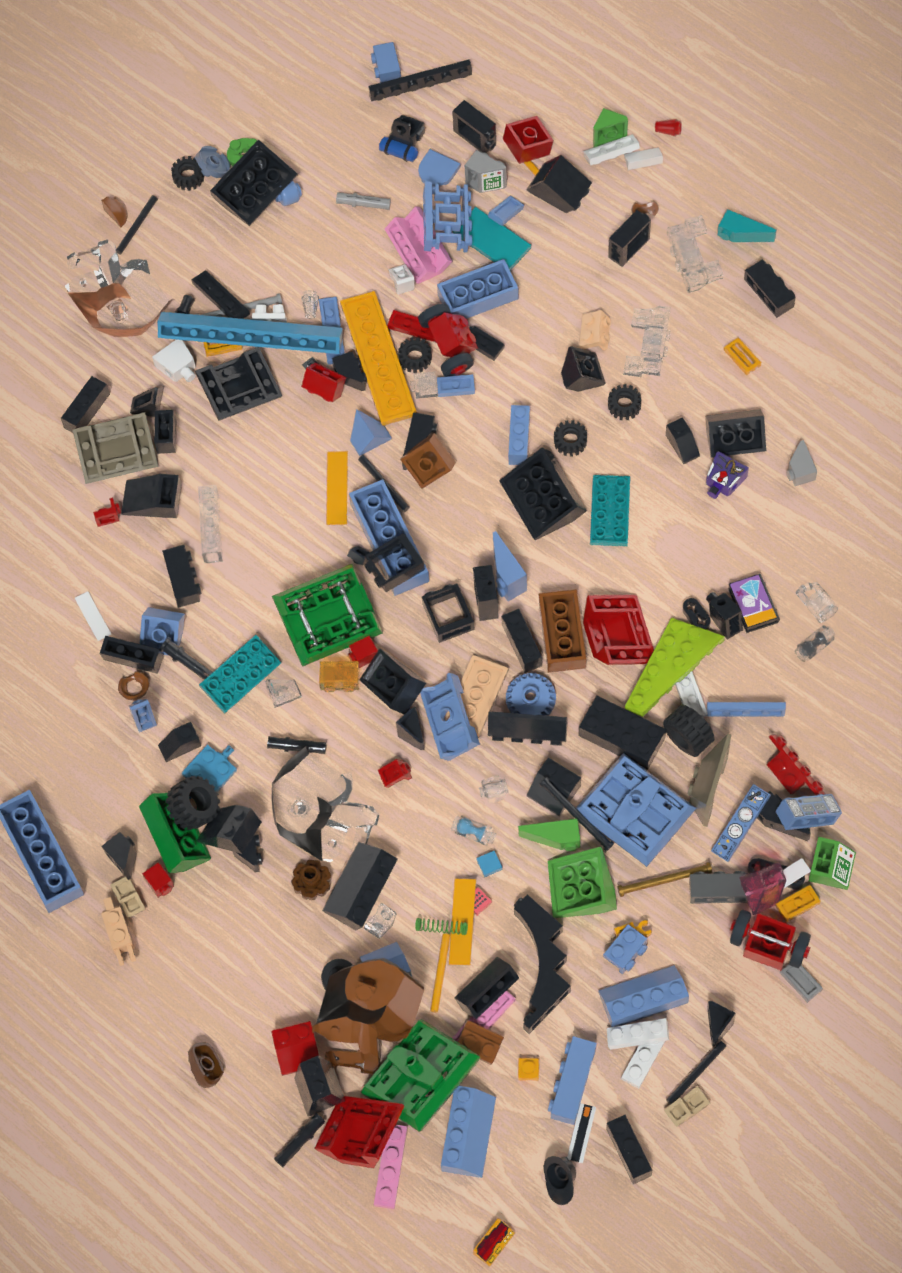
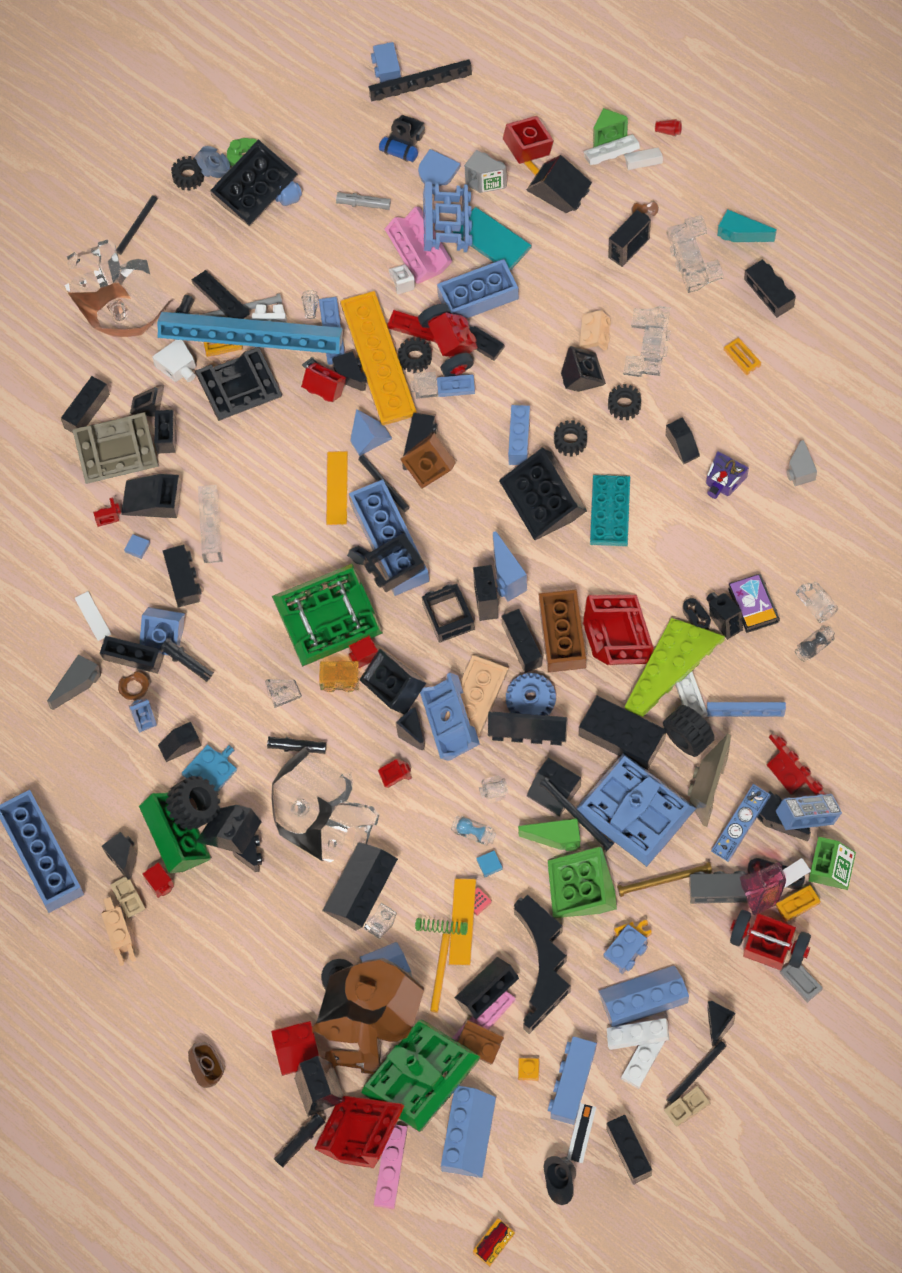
(75, 681): none -> dark grey slope
(115, 210): dark orange brick -> none
(137, 546): none -> medium blue tile
(240, 674): teal tile -> none
(311, 879): reddish brown plant -> none
(474, 127): black window -> none
(506, 210): medium blue tile -> none
(736, 433): black slope -> none

